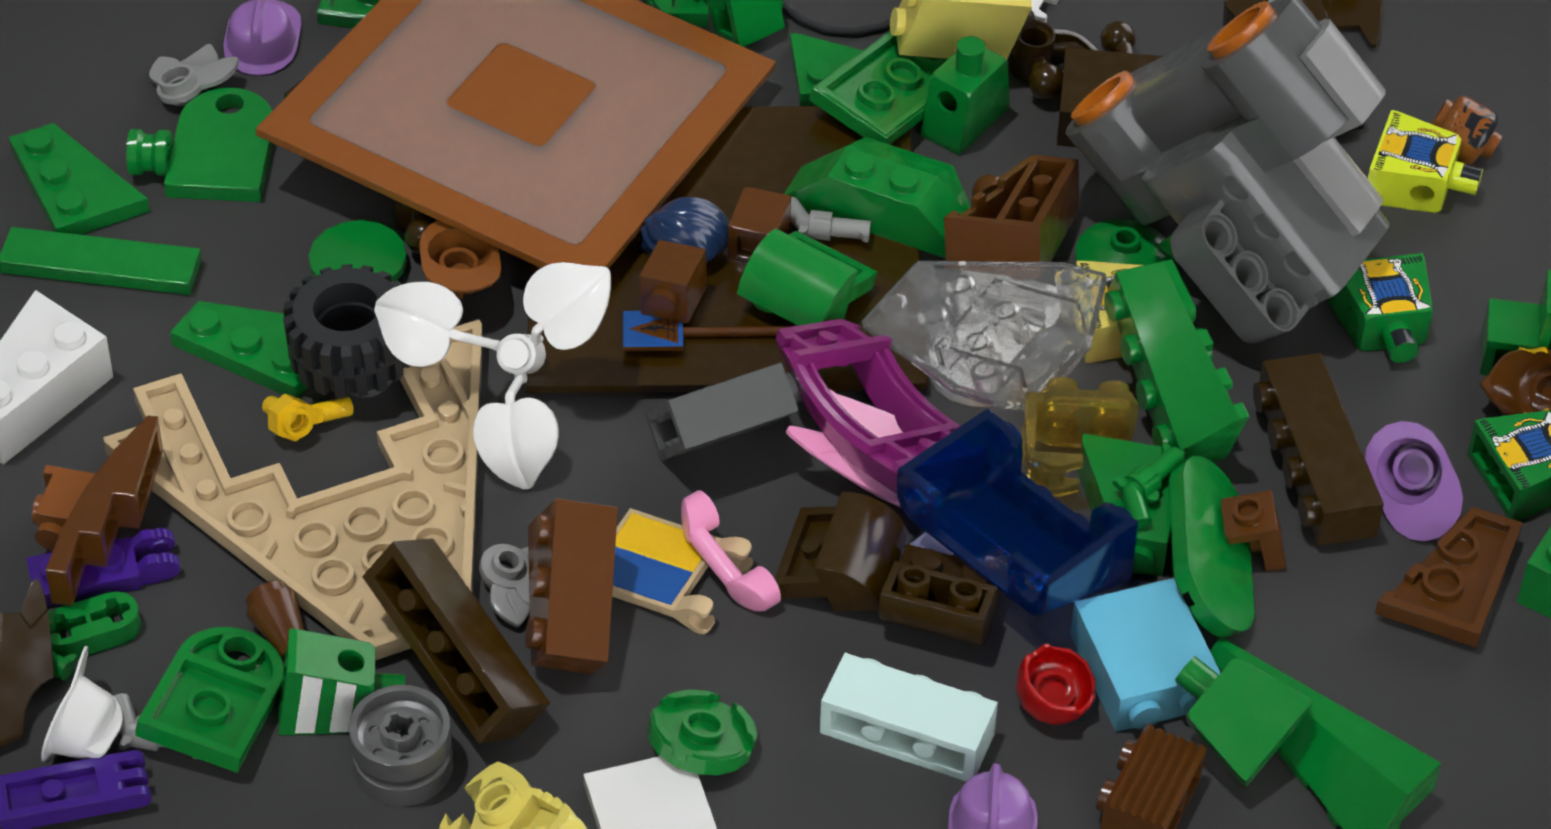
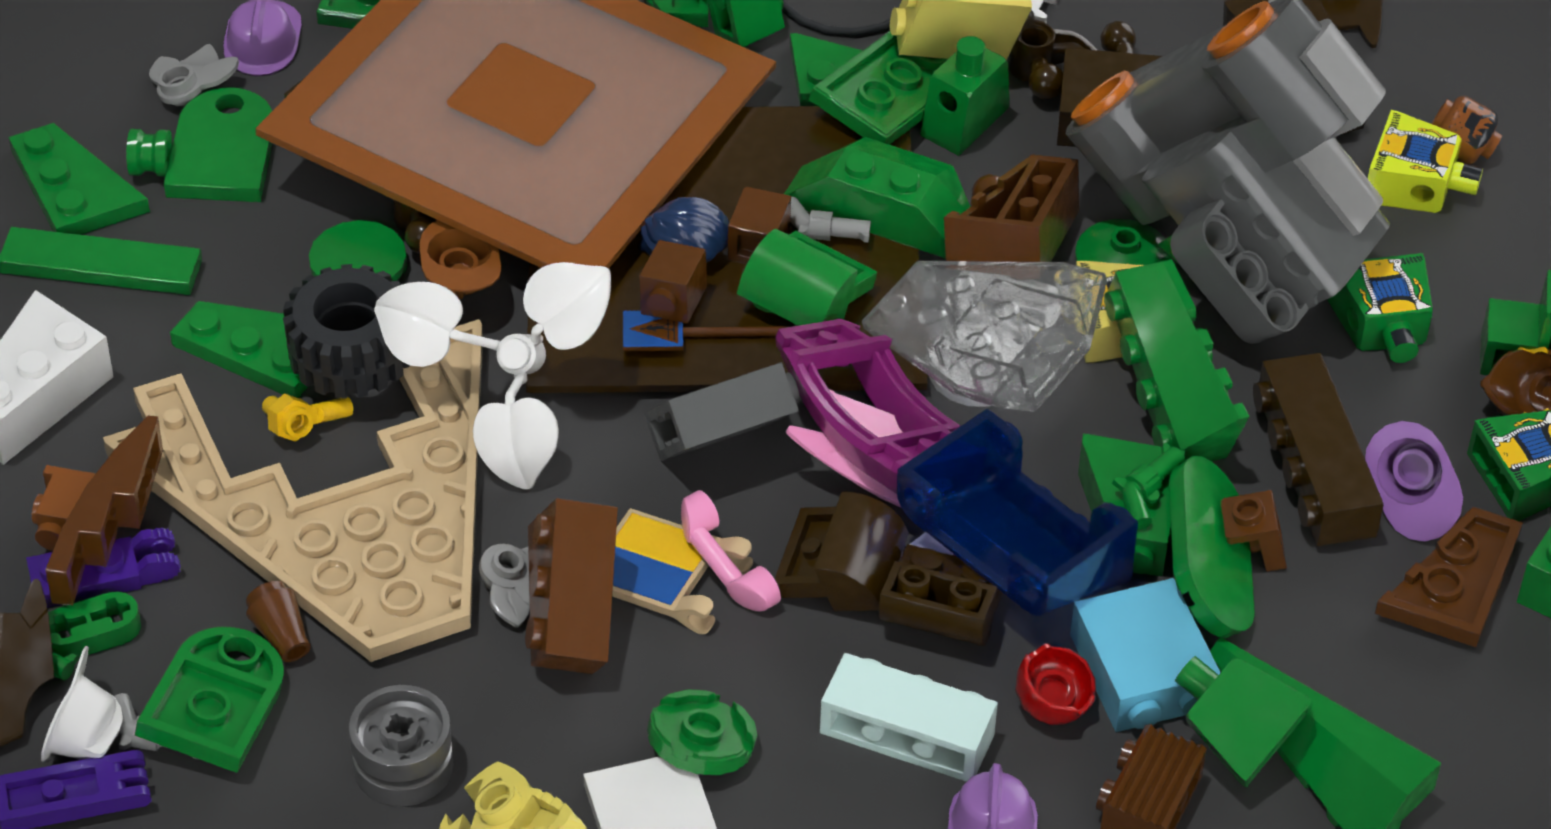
(325, 682): green torso -> none
(455, 640): dark brown brick -> none
(1061, 417): clear yellow piece -> none

